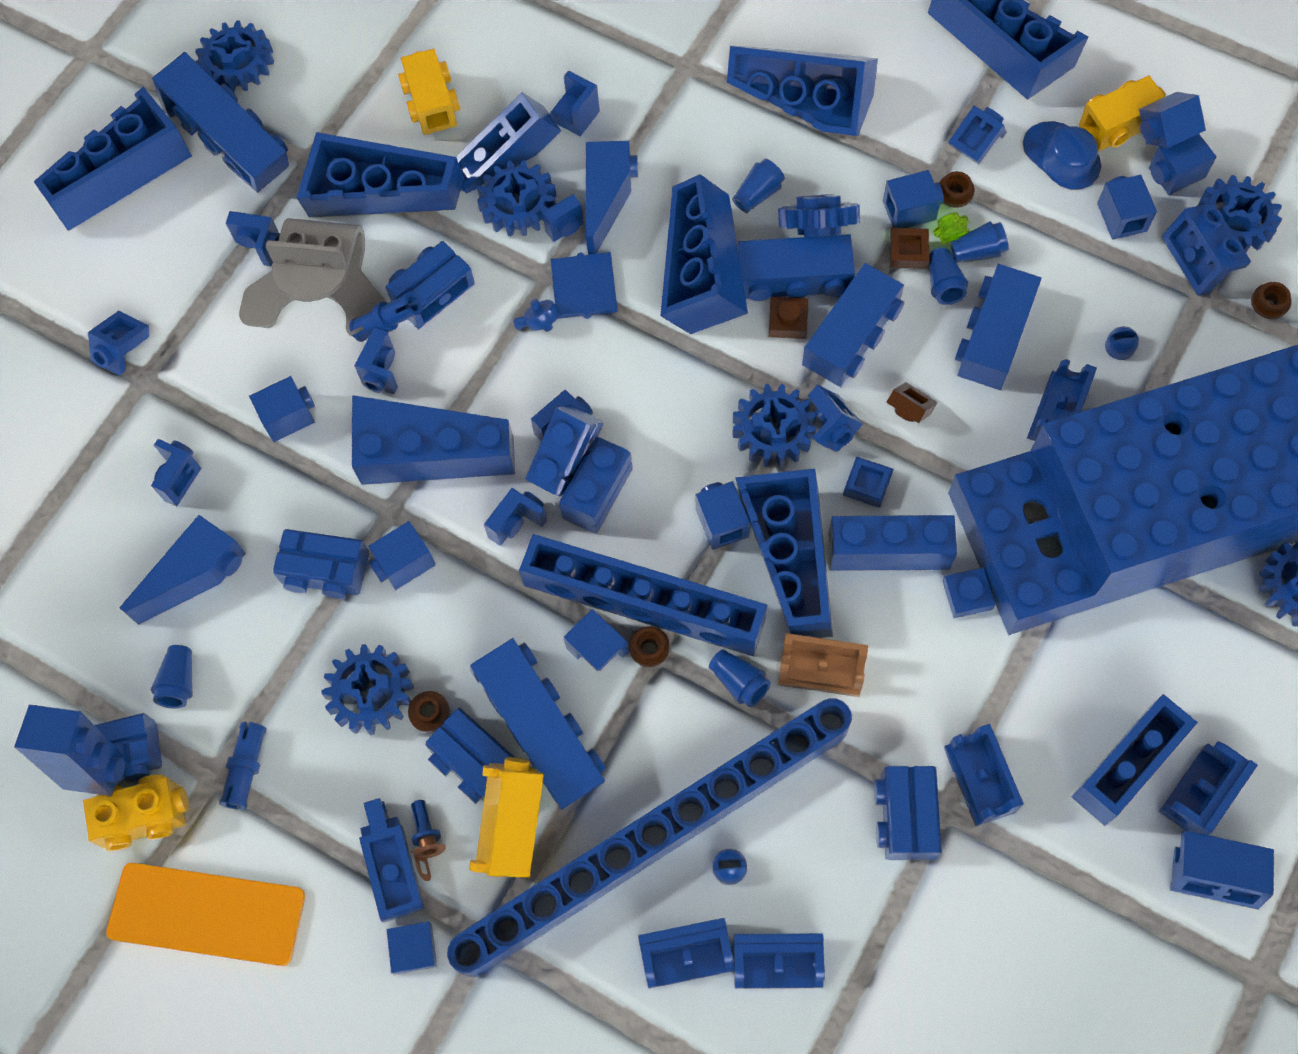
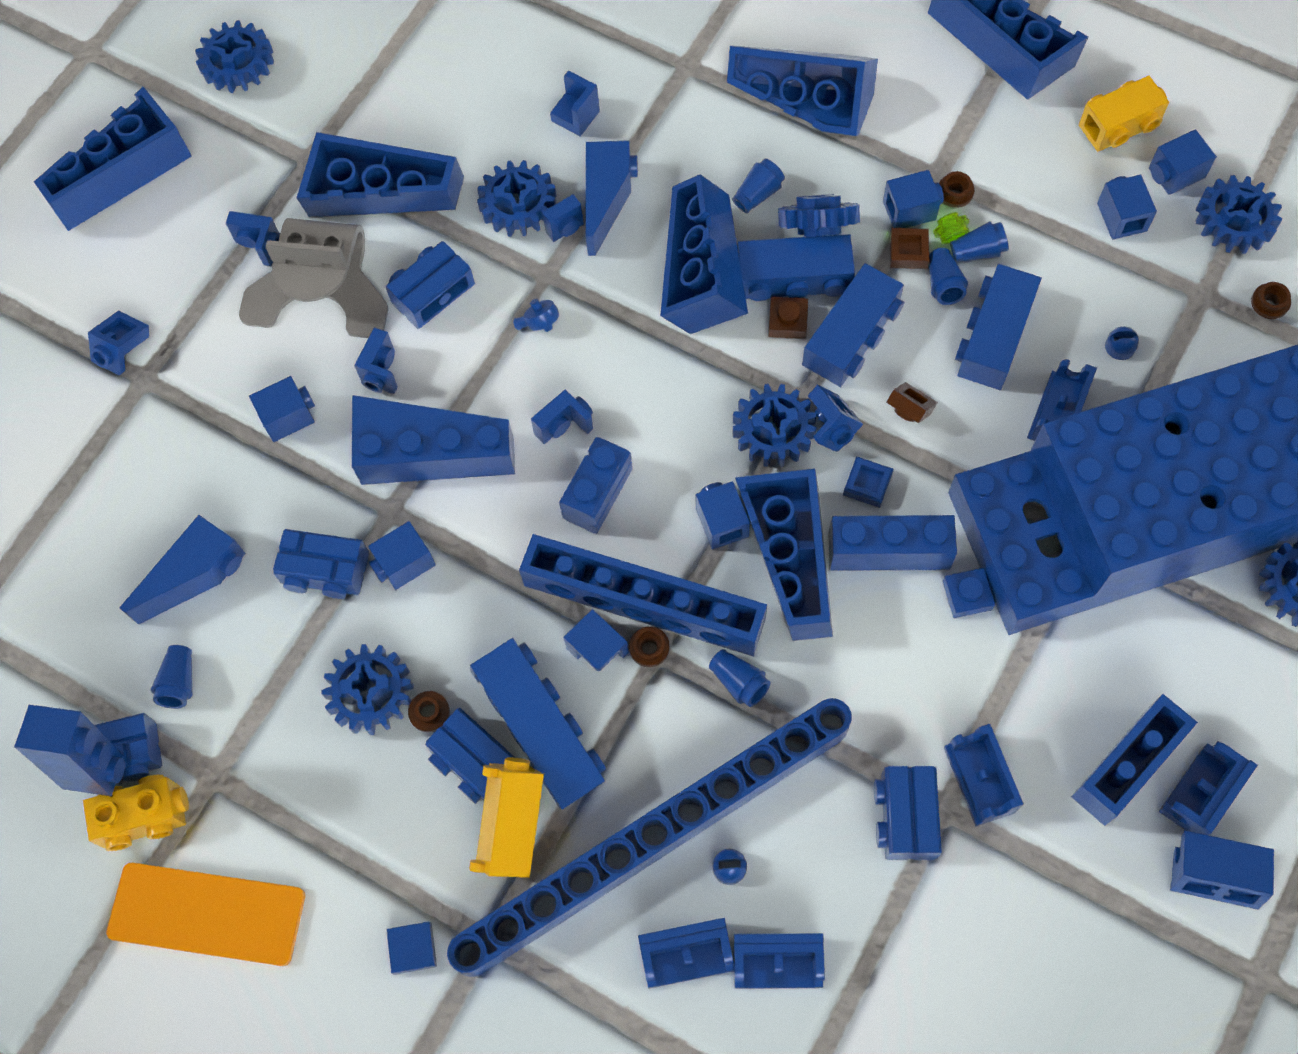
(178, 472): blue bracket -> none
(221, 123): blue wedge -> none
(242, 766): blue pin -> none
(385, 316): blue pin -> none
(389, 864): blue hinge -> none
(424, 838): piece -> none
(432, 101): yellow brick -> none
(508, 515): blue bracket -> none
(513, 135): blue slope -> none
(563, 448): blue brick -> none
(584, 285): blue piece -> none
(822, 665): medium nougat hinge -> none
(978, 133): blue bracket -> none
(1064, 153): blue piece -> none
(1172, 119): blue brick -> none
(1204, 247): blue bracket -> none

